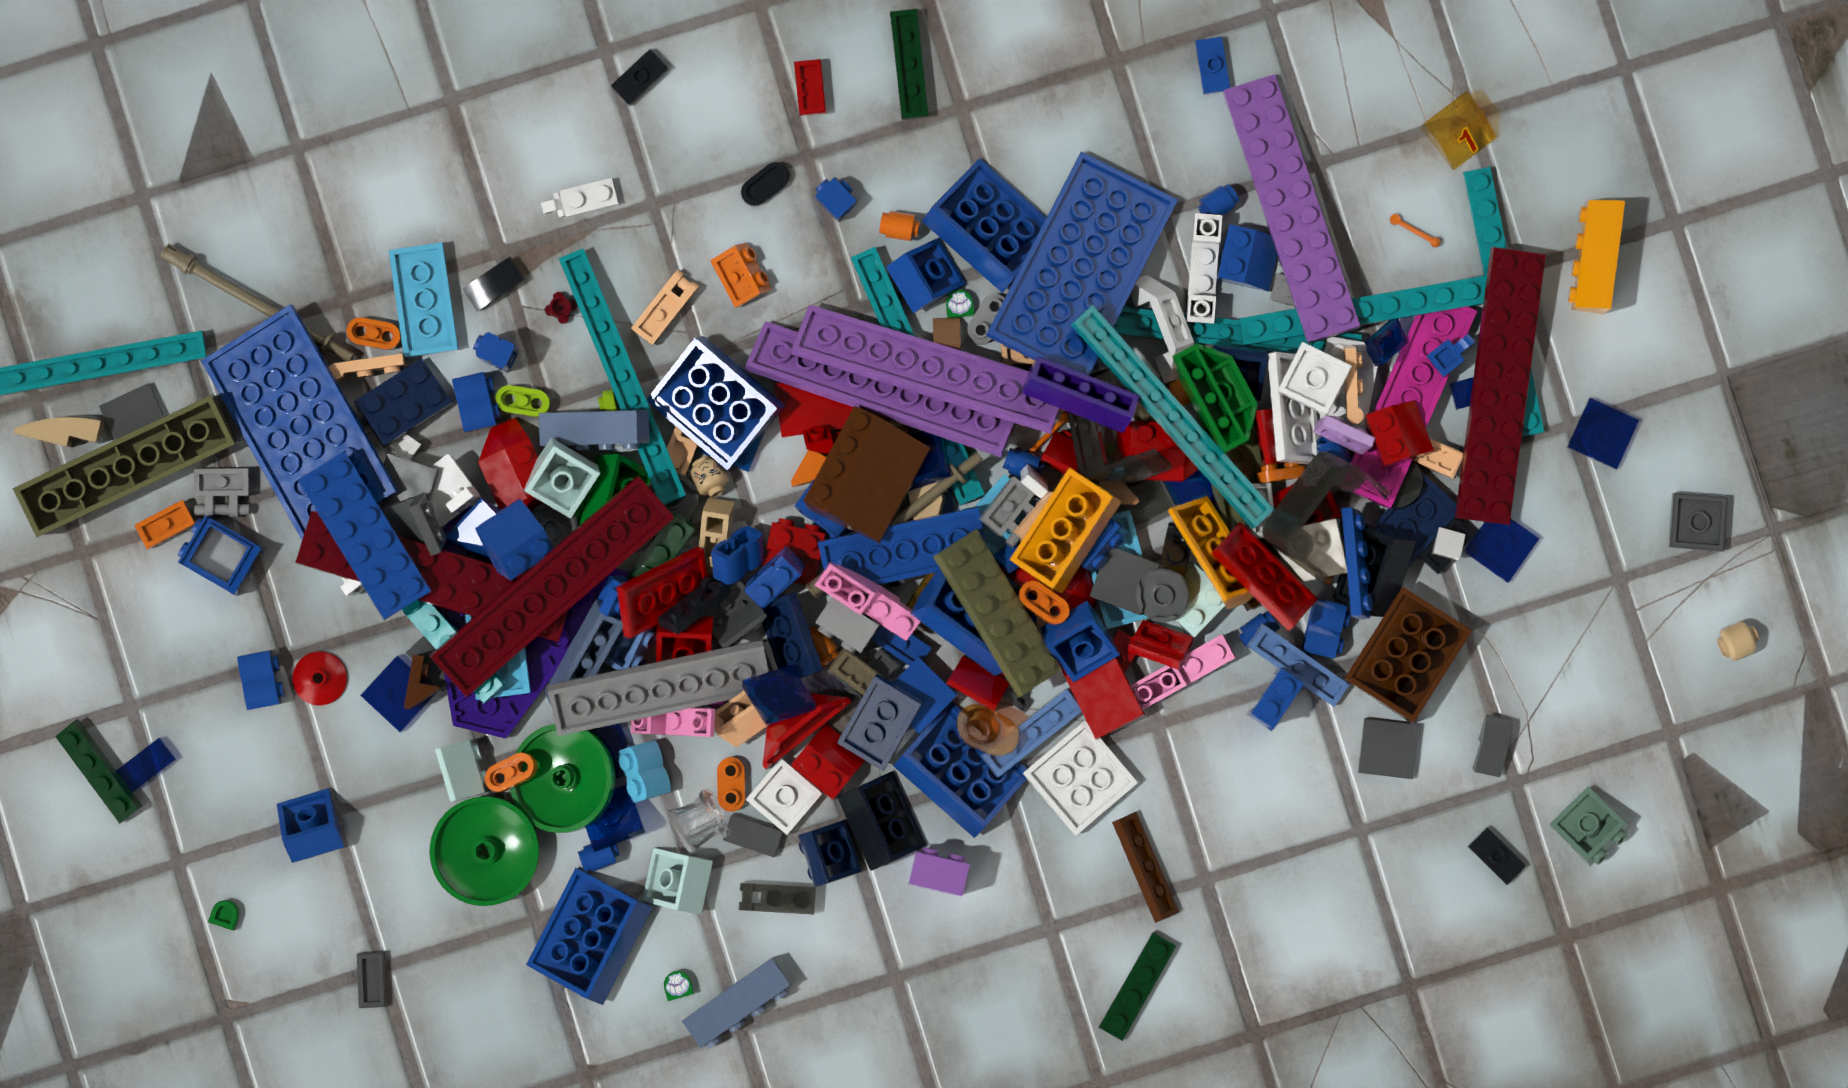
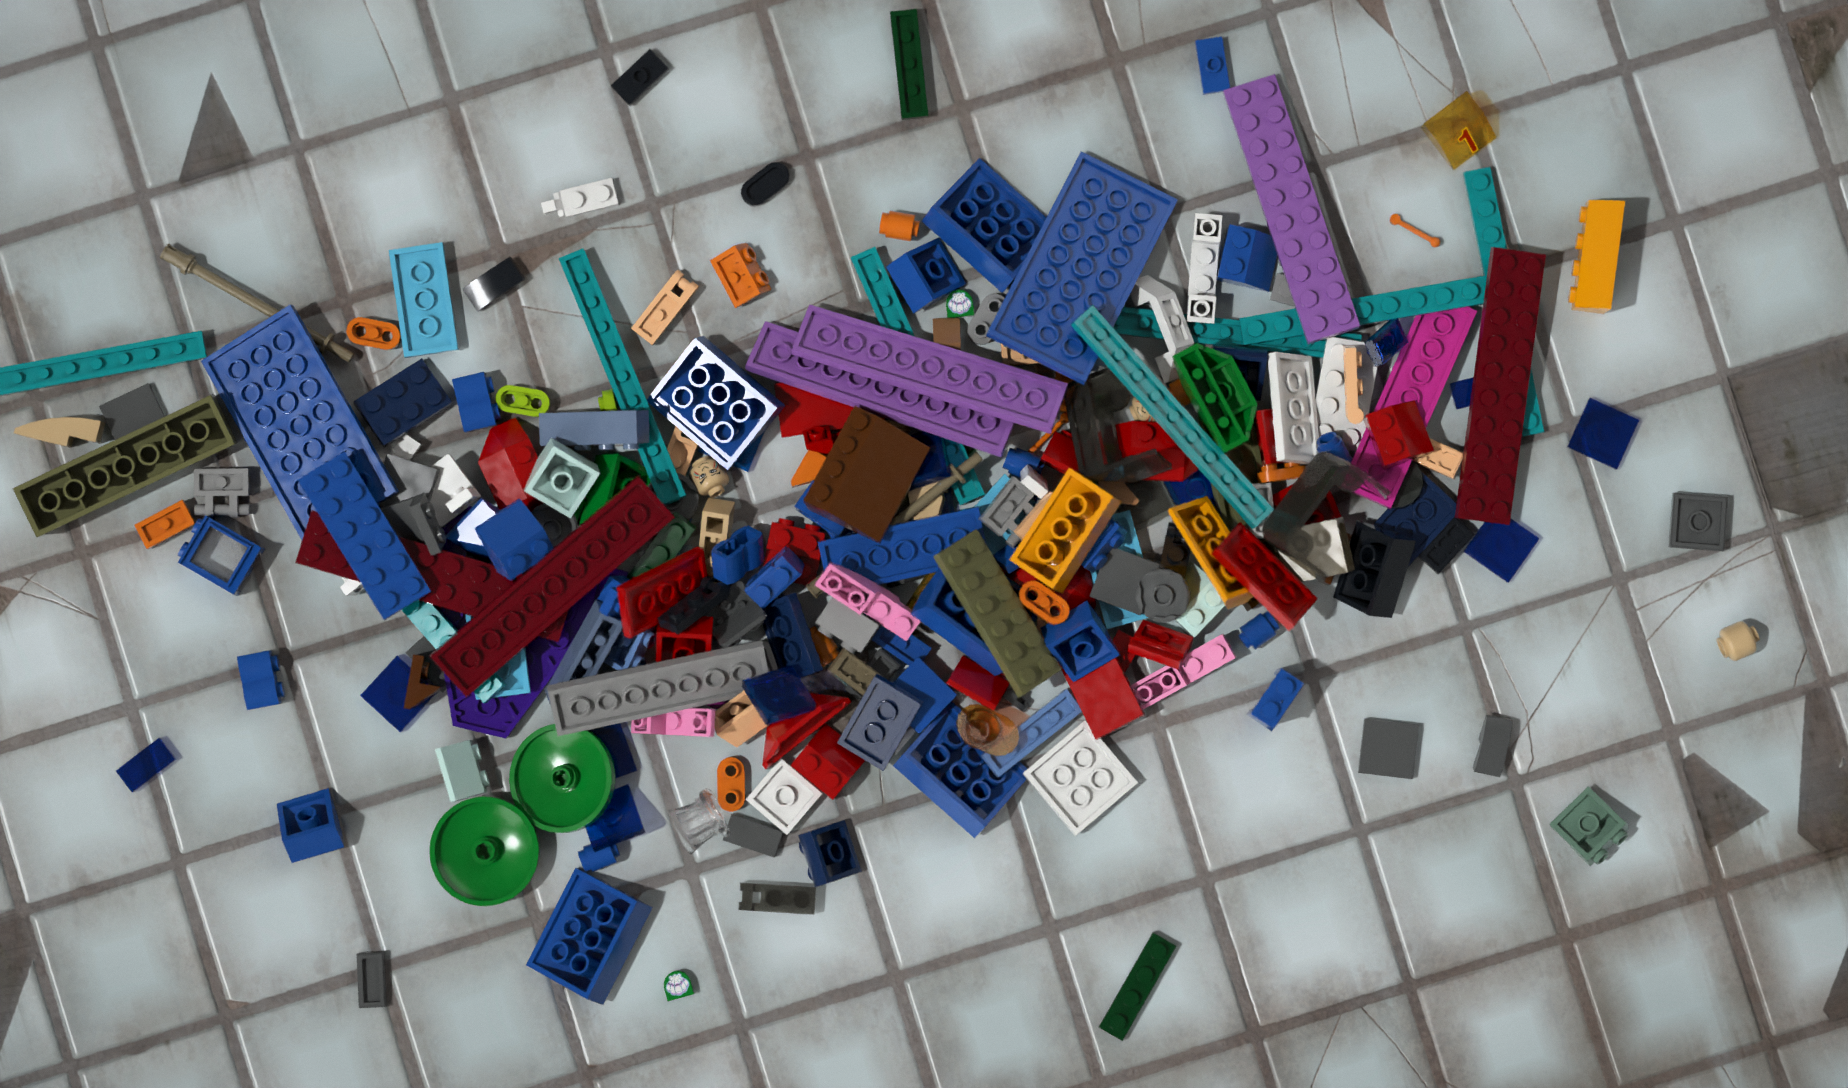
(98, 771): dark green plate -> none
(225, 914): green tile -> none
(333, 681): red dish -> none
(365, 367): light nougat plate -> none
(495, 351): blue brick -> none
(512, 771): orange plate -> none
(568, 307): dark red plate -> none
(644, 771): medium azure brick -> none
(677, 881): light aqua slope -> none
(736, 1003): sand blue brick -> none
(810, 87): red plate -> none
(835, 197): blue brick -> none
(881, 821): black slope -> none
(939, 872): medium lavender brick -> none
(1080, 394): dark purple brick -> none
(1145, 867): reddish brown plate -> none
(1219, 201): blue brick -> none
(1298, 664): medium blue plate -> none
(1314, 379): white plate -> none
(1325, 628): blue brick -> none
(1343, 434): lavender plate -> none
(1357, 572): blue plate -> none
(1408, 655): reddish brown slope -> none
(1448, 356): blue plate -> none
(1448, 544): white slope -> none
(1496, 856): black plate -> none

